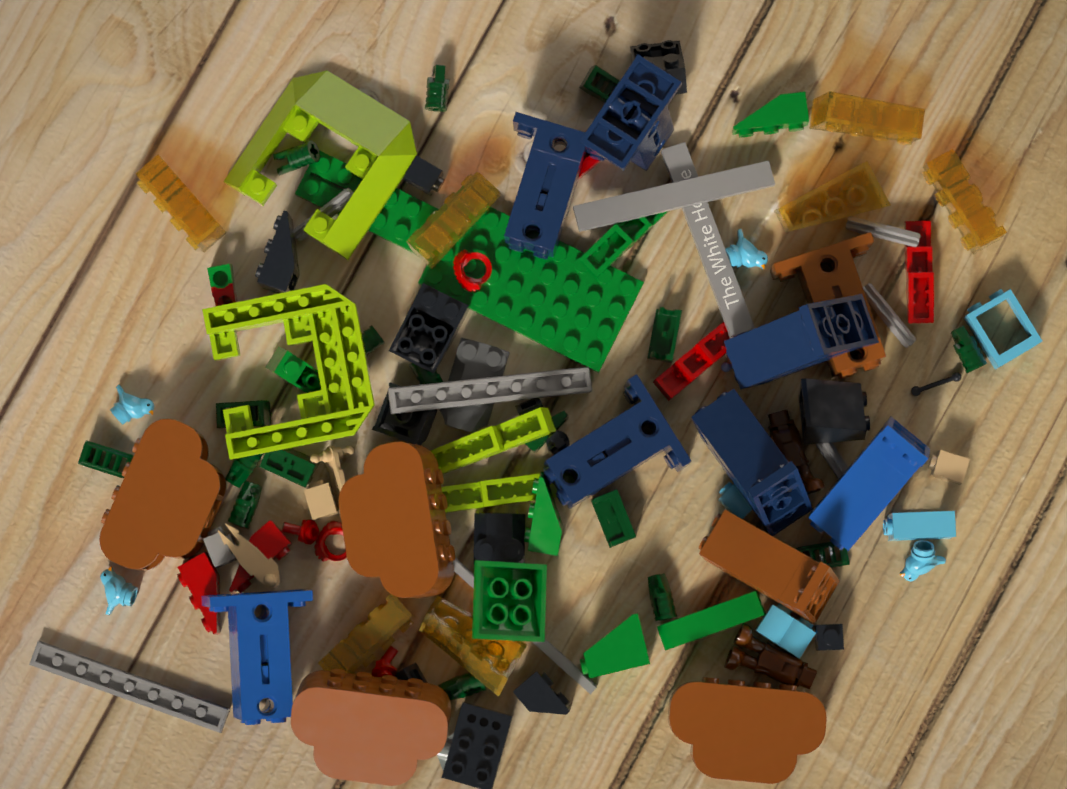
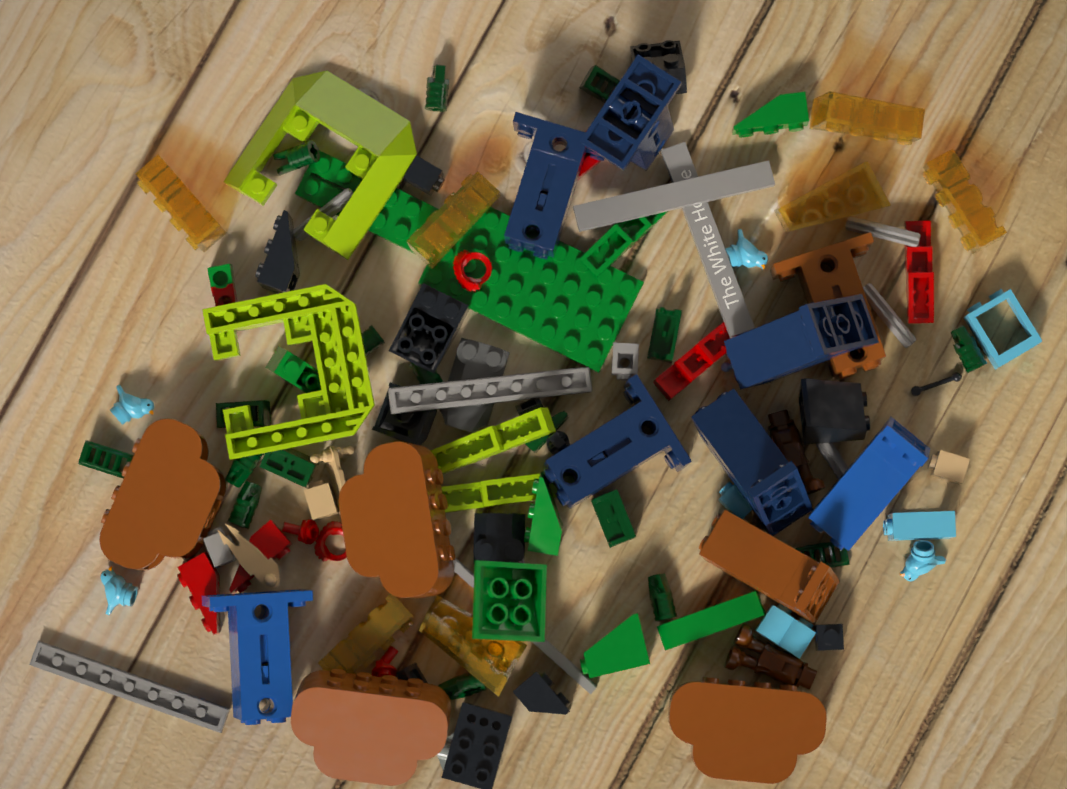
(627, 351): none -> light grey brick

